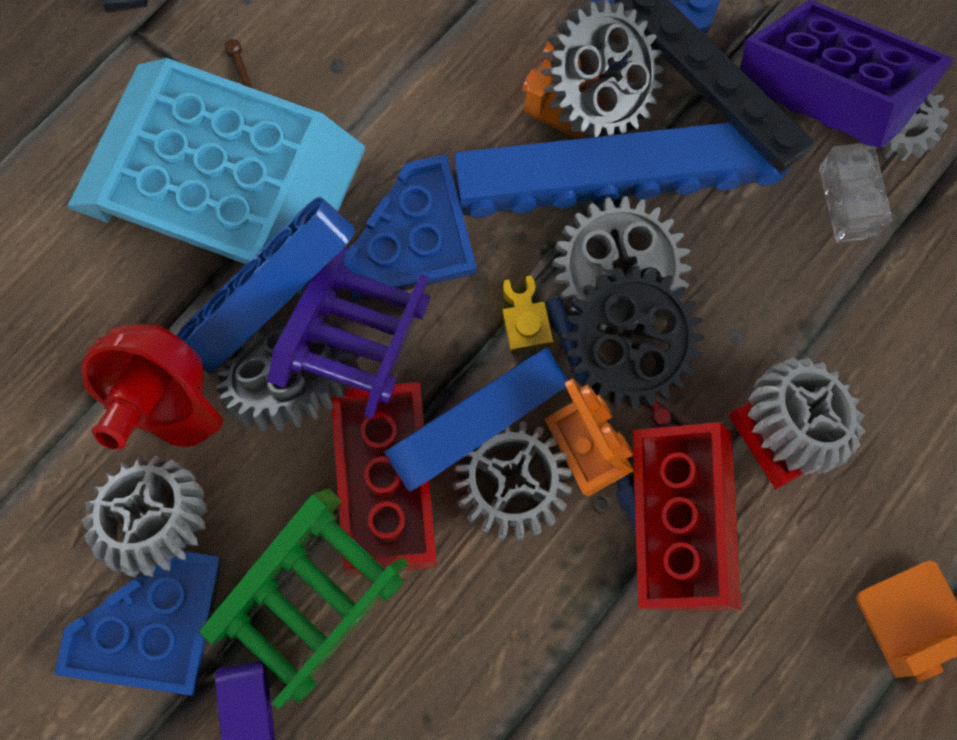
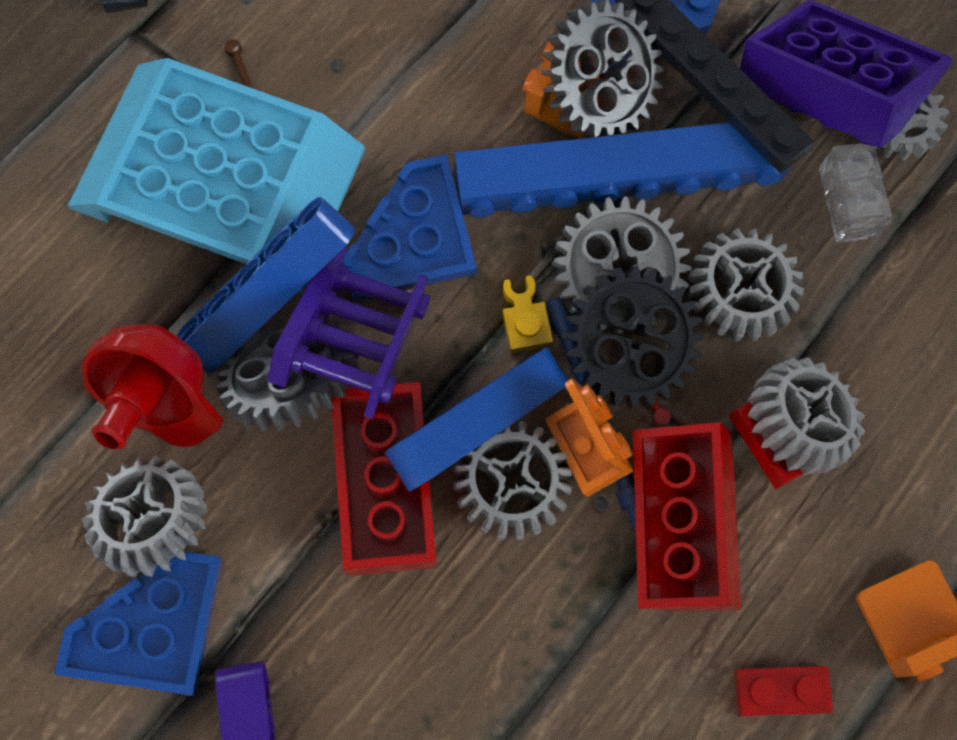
(261, 588): green fence -> none
(724, 258): none -> light grey gear
(783, 691): none -> red plate

